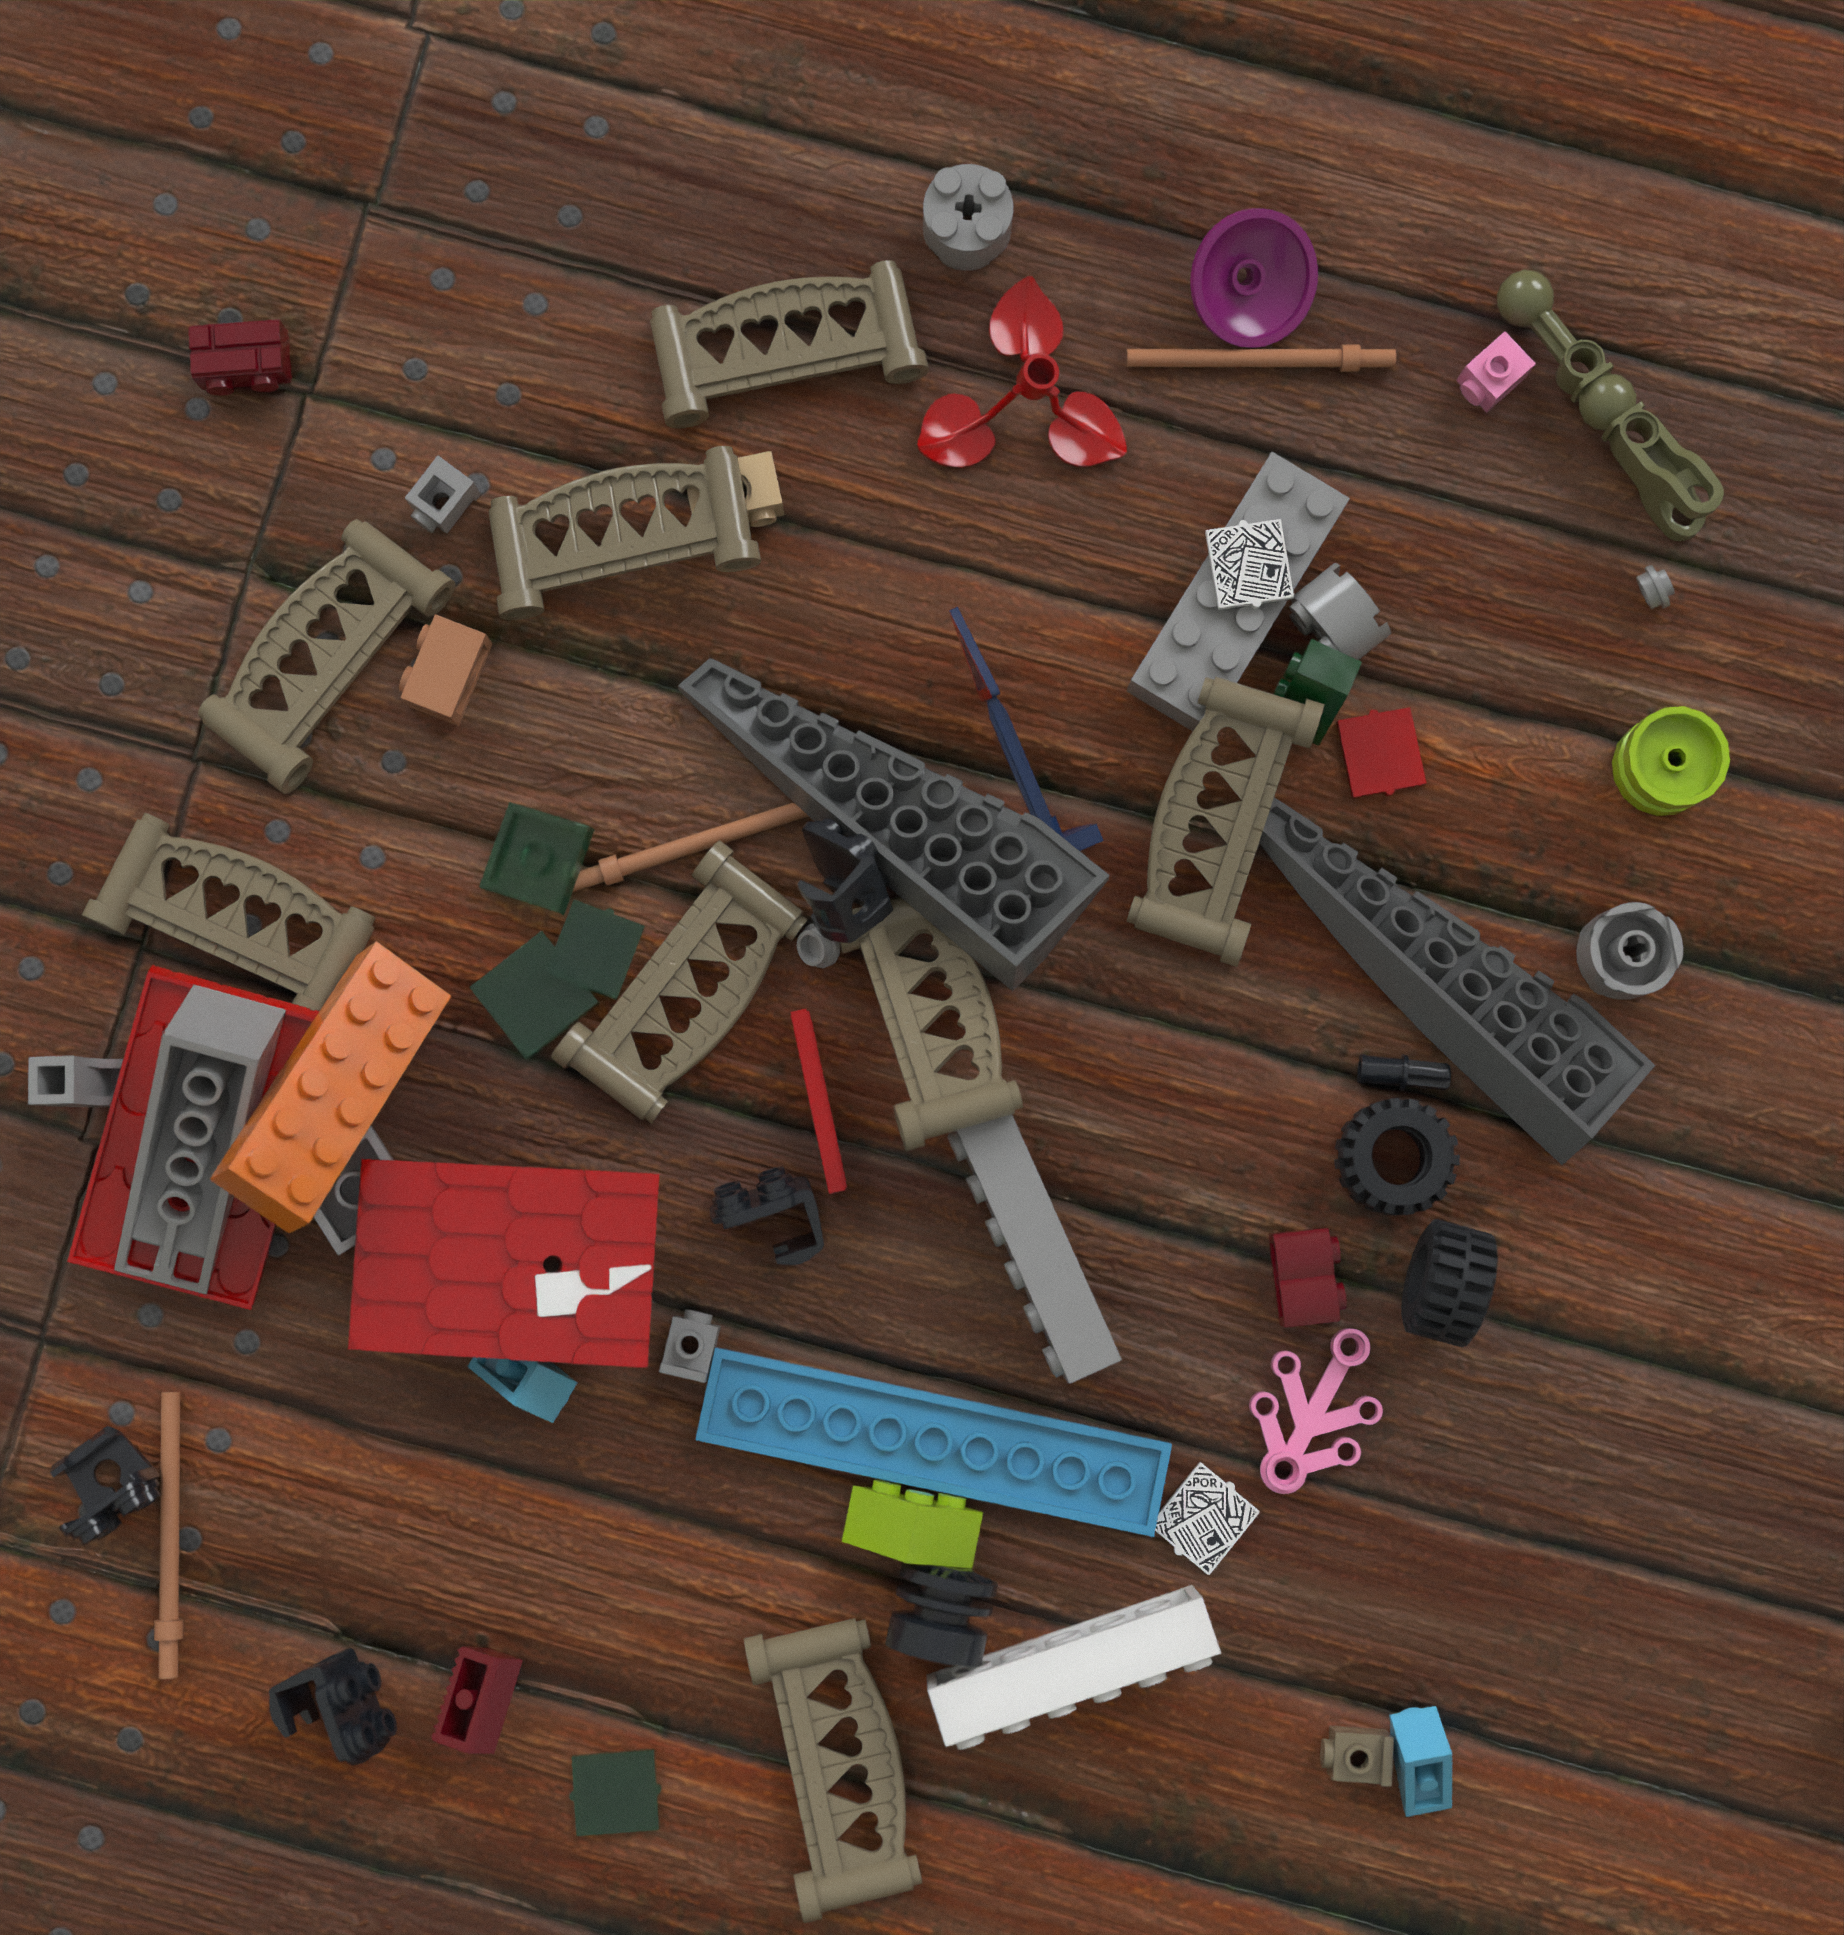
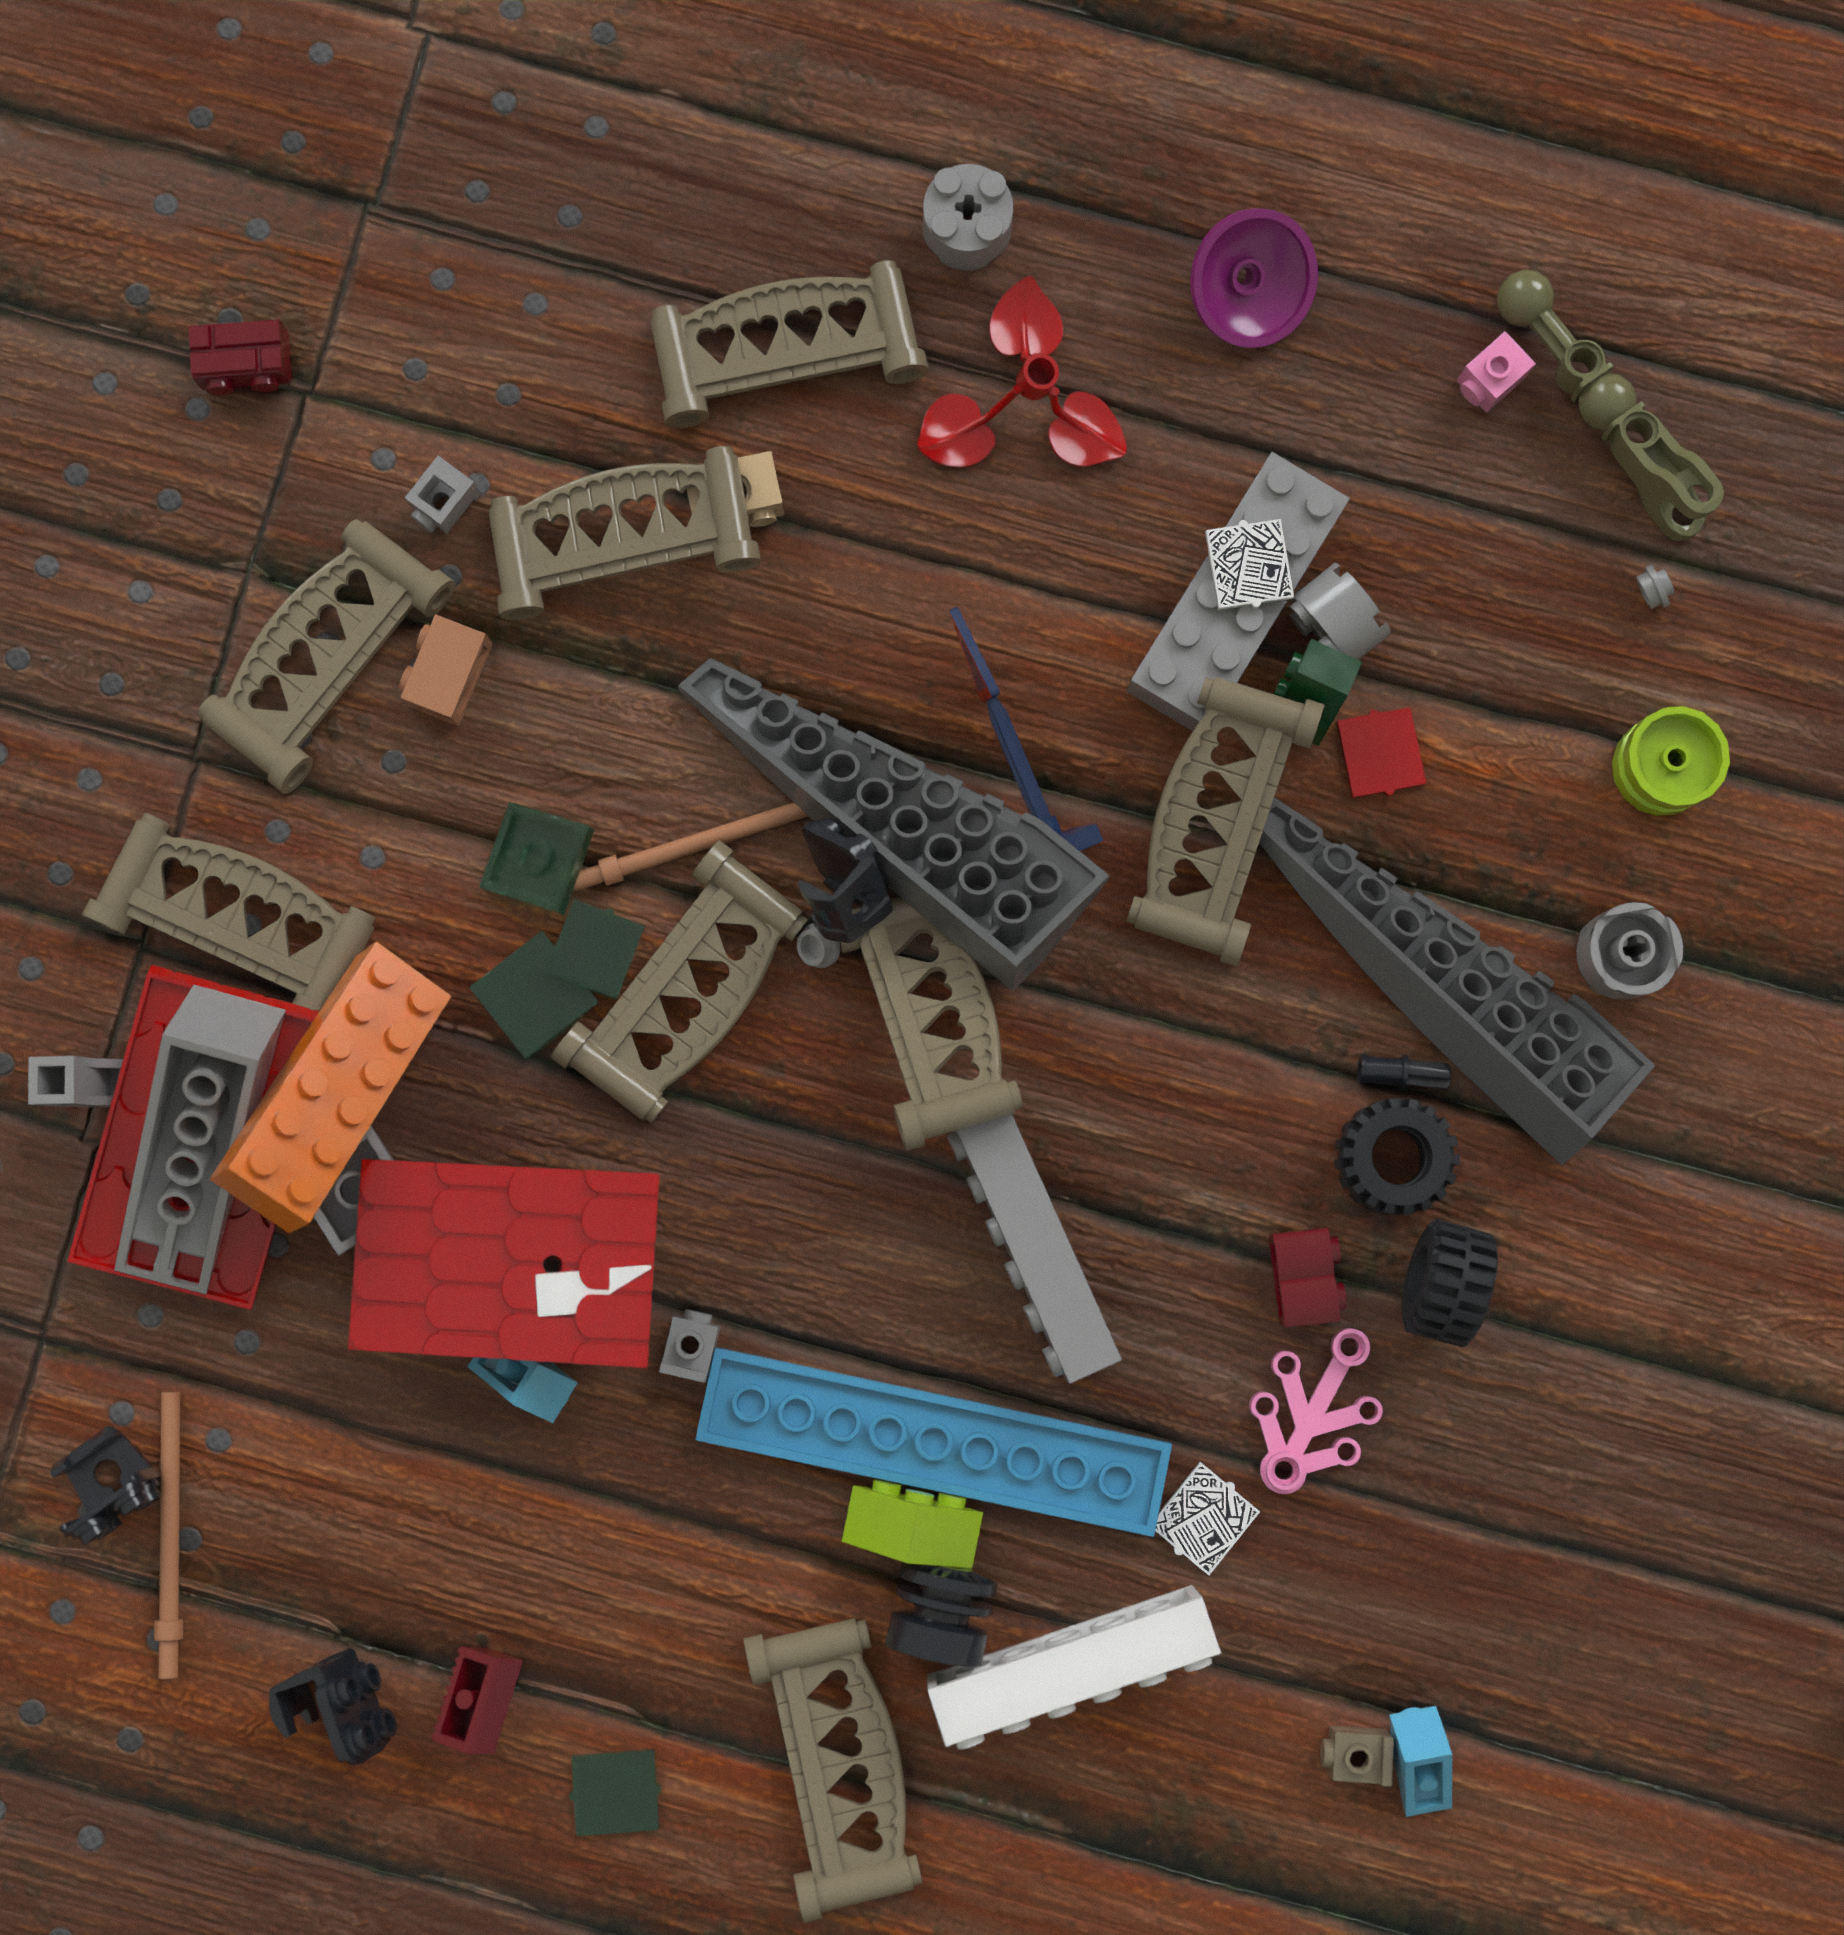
(772, 1194): black piece -> none
(819, 1101): red tile -> none
(1347, 358): nougat bar -> none

